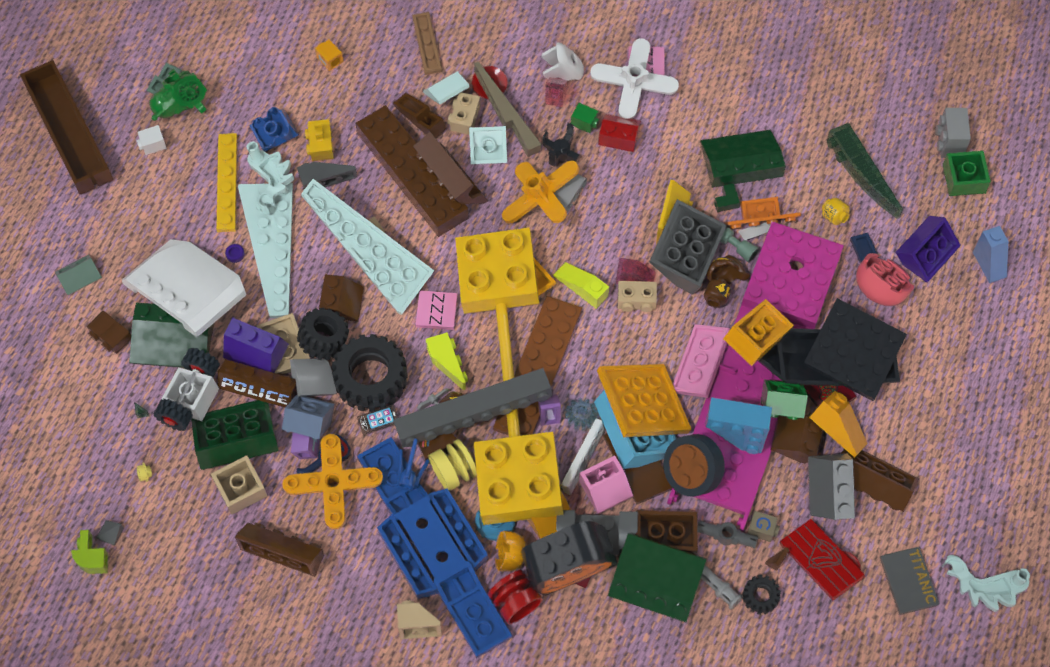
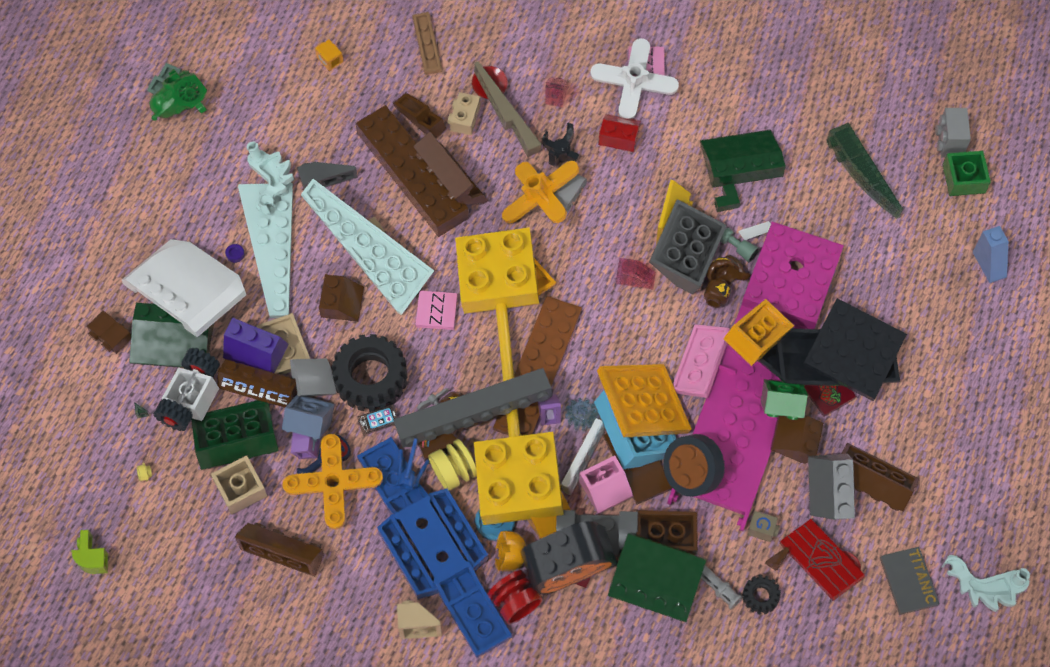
(66, 127): reddish brown piece -> none
(78, 274): sand green panel -> none
(110, 532): dark grey slope -> none
(151, 140): white brick -> none
(227, 182): yellow plate -> none
(273, 129): blue slope -> none
(320, 140): yellow brick -> none
(327, 322): black tyre -> none
(443, 357): neon yellow slope -> none
(446, 88): light aqua slope -> none
(488, 145): light aqua slope -> none
(561, 60): white piece -> none
(583, 284): neon yellow slope -> none
(585, 118): green brick -> none
(637, 296): tan brick -> none
(736, 538): dark grey pin -> none
(739, 423): dark azure slope -> none
(761, 210): orange bracket -> none
(835, 211): yellow head -> none
(840, 423): light orange slope -> none
(862, 245): dark blue tile -> none
(883, 281): coral cylinder -> none
(928, 247): dark purple slope -> none

